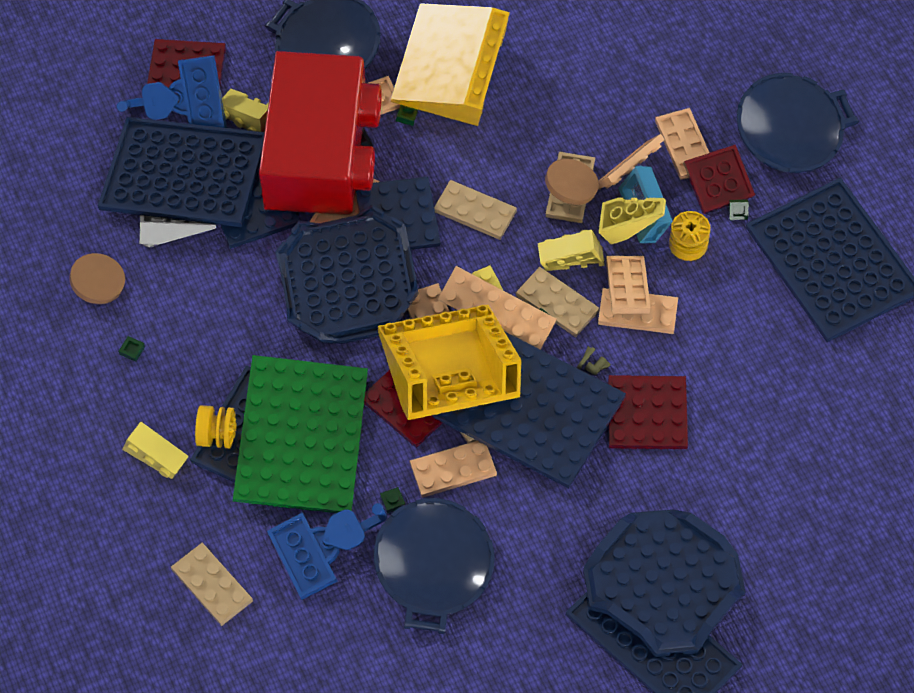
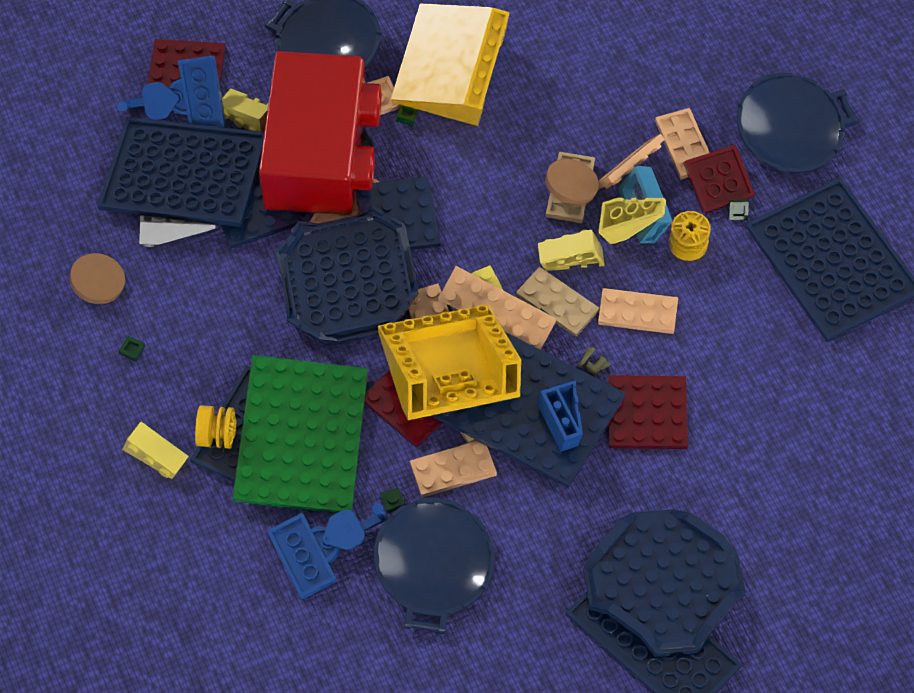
(211, 584): tan plate -> none
(475, 209): tan plate -> none
(562, 414): none -> blue wedge
(628, 285): light nougat plate -> none

